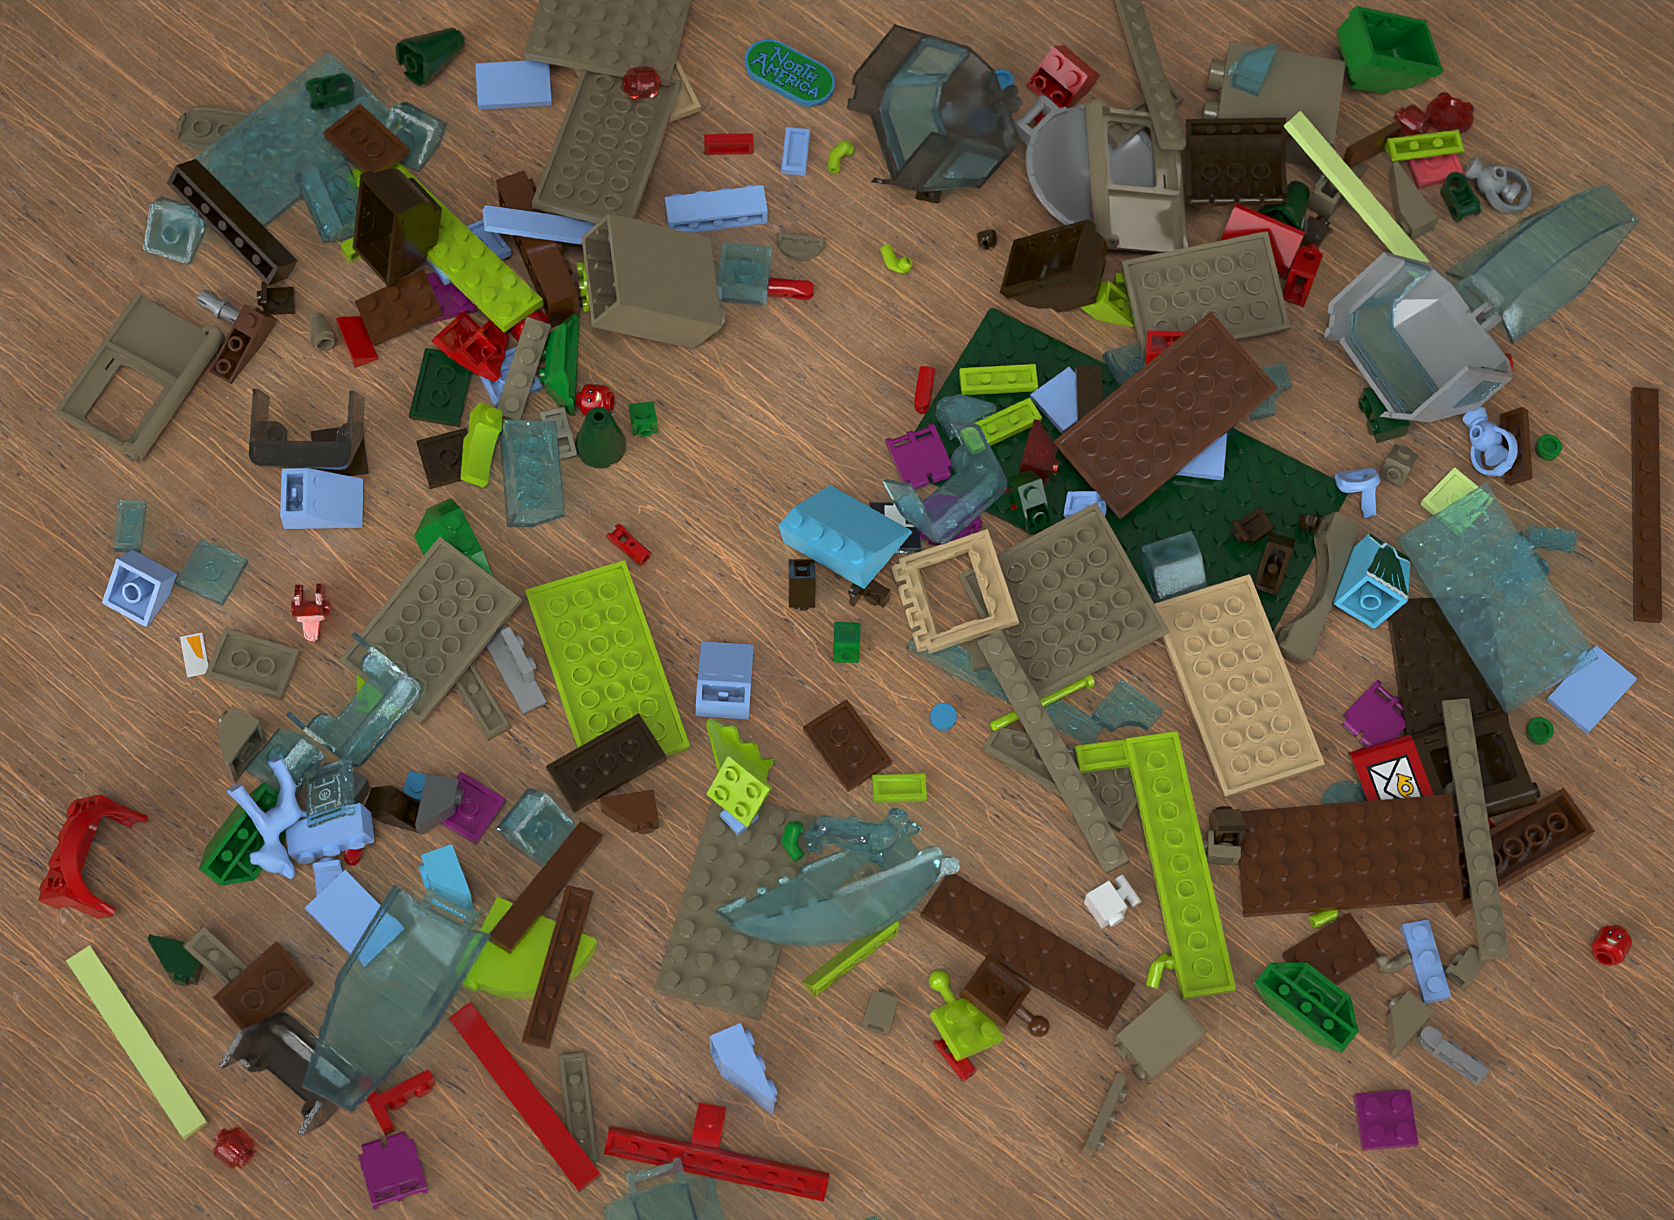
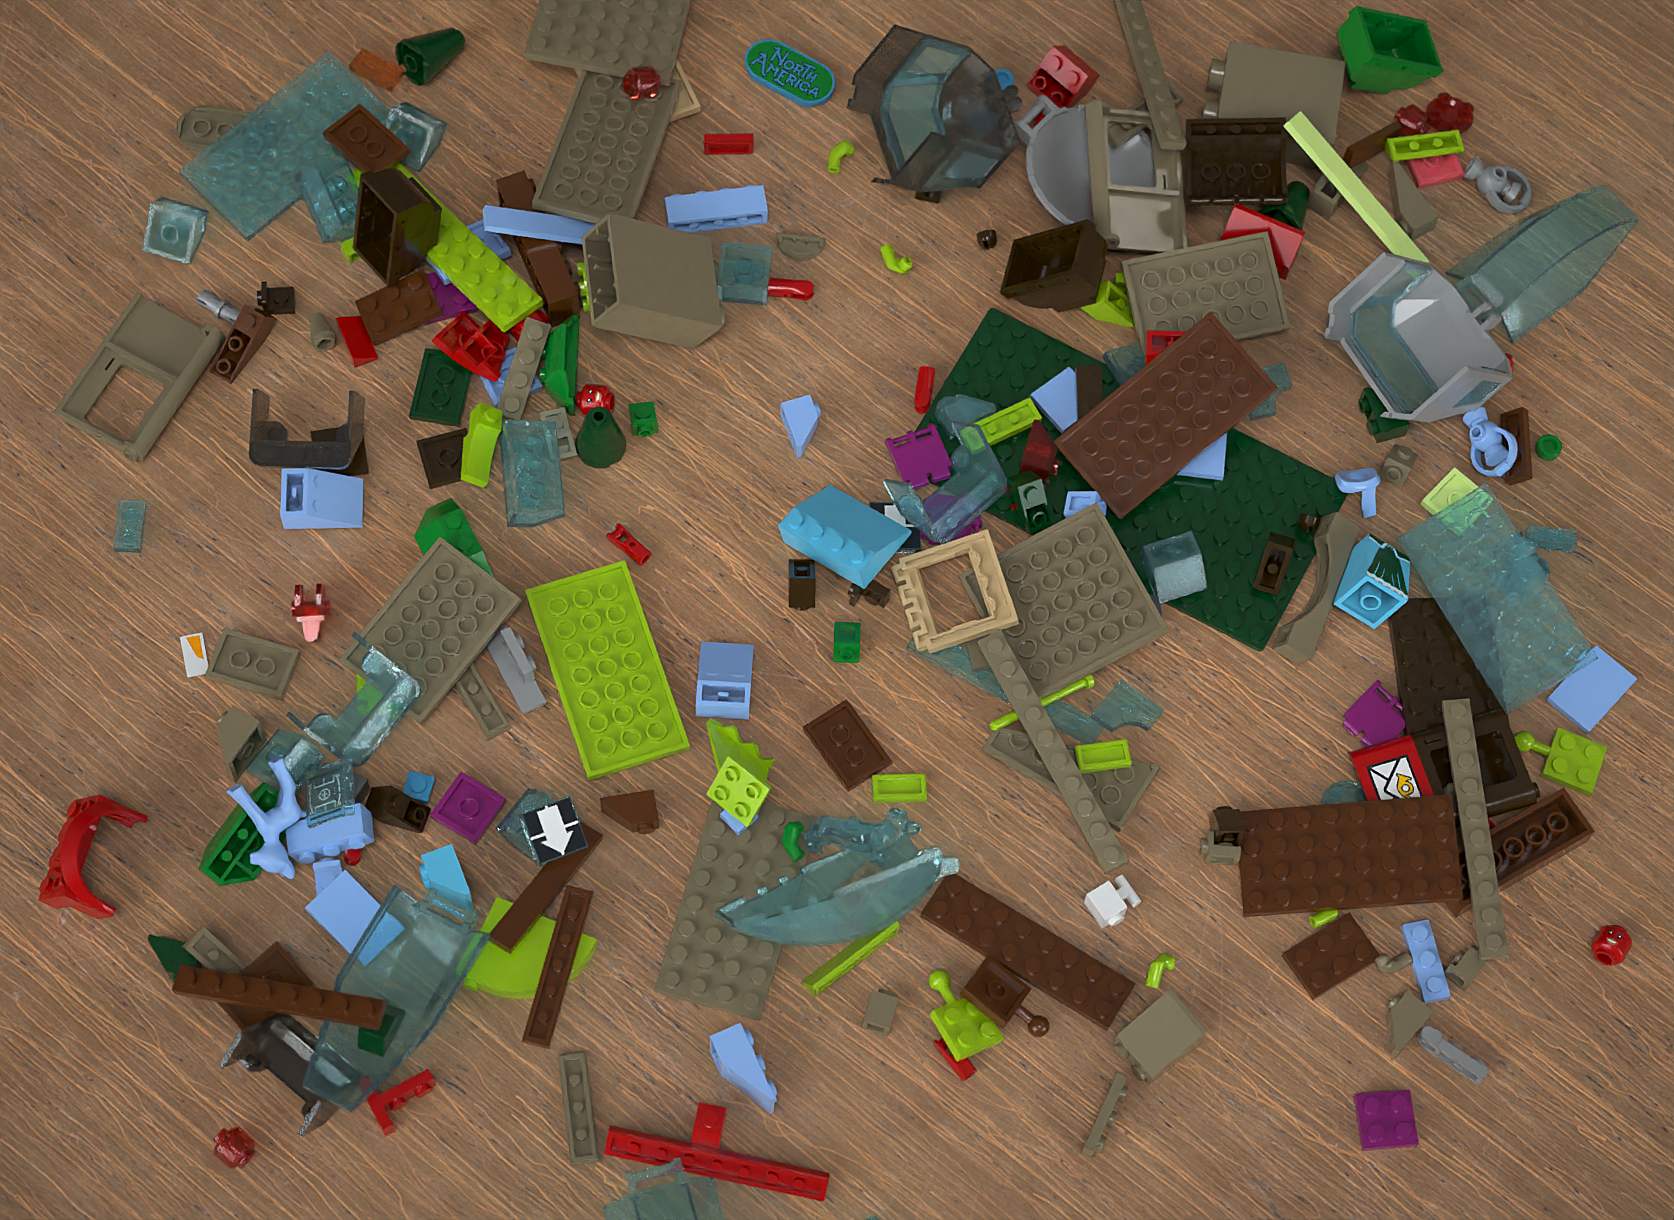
(137, 1042): yellowish green tile -> none
(138, 587): light blue slope -> none
(211, 572): clear light blue plate -> none
(232, 222): dark brown brick -> none
(280, 997): none -> reddish brown plate
(329, 92): dark green piece -> none
(376, 70): none -> clear orange tile
(379, 1040): none -> dark green slope
(391, 1169): magenta plate -> none
(438, 801): dark grey slope -> none
(513, 84): light blue tile -> none
(525, 1097): red tile -> none
(553, 830): none -> tile
(606, 763): dark brown plate -> none
(795, 151): light blue tile -> none
(801, 421): none -> light blue slope
(943, 717): dark azure tile -> none
(998, 379): lime plate -> none
(1179, 865): lime plate -> none
(1238, 687): tan plate -> none
(1252, 69): clear light blue slope -> none
(1253, 527): dark brown bracket -> none
(1305, 265): red torso -> none
(1309, 1003): green wedge -> none
(1315, 230): dark brown bracket -> none
(1462, 200): dark green piece -> none
(1539, 730): green tile -> none
(1569, 759): none -> lime plate
(1646, 505): reddish brown plate -> none

